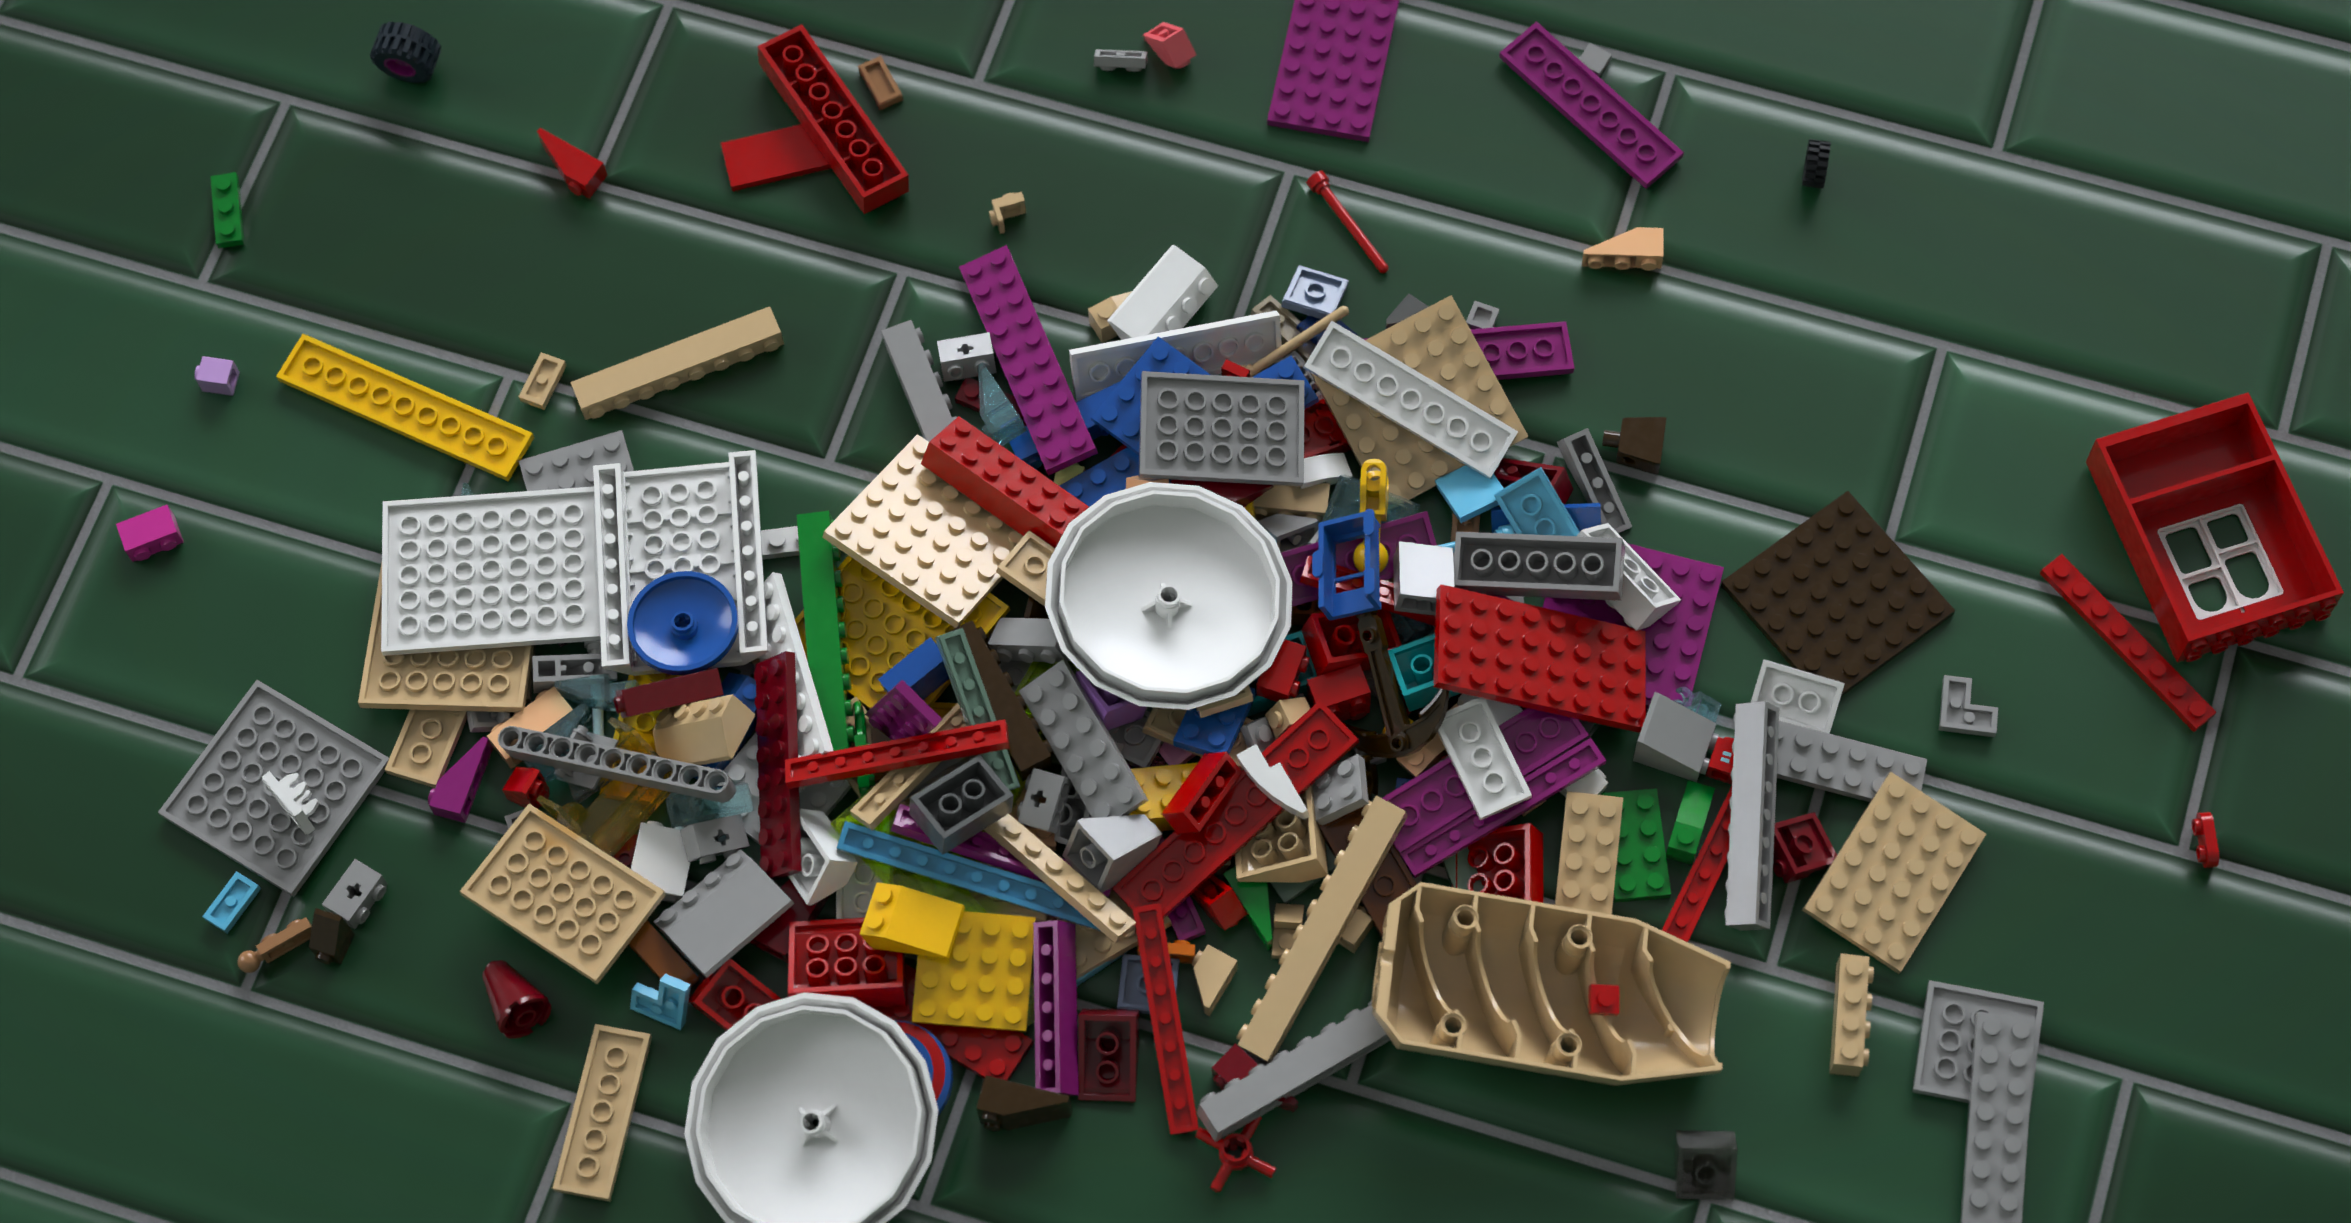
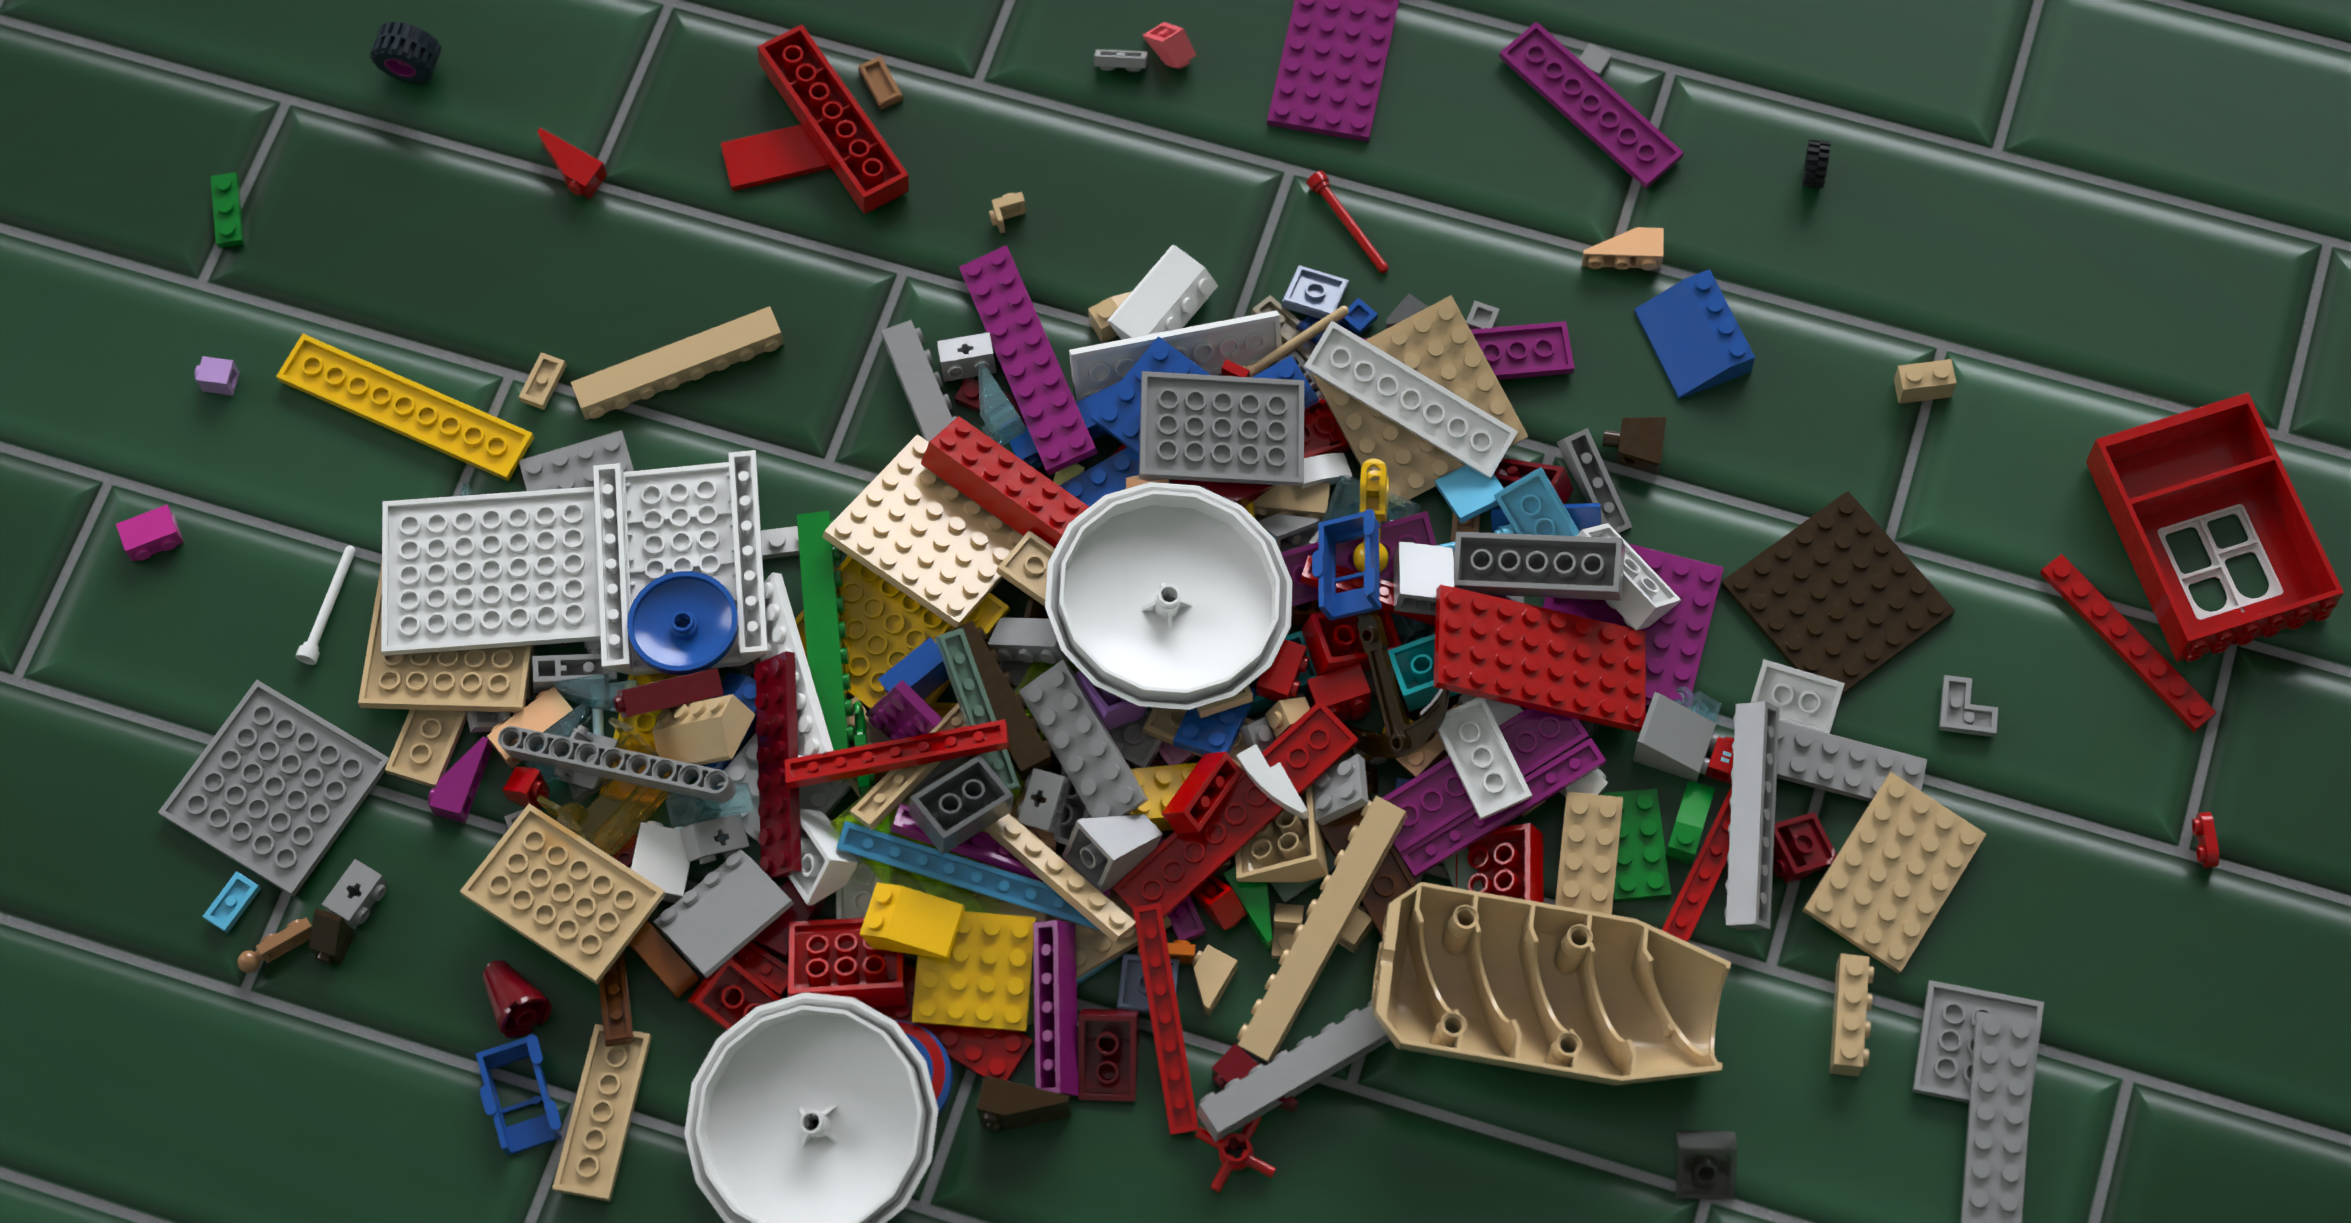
(293, 798): white piece -> none
(309, 651): none -> white piece
(529, 1132): none -> blue piece
(616, 1004): none -> reddish brown tile
(666, 1005): medium azure plate -> none
(763, 967): none -> red plate
(1359, 316): none -> blue plate
(1603, 1000): red plate -> none
(1695, 335): none -> blue slope
(1924, 381): none -> tan brick

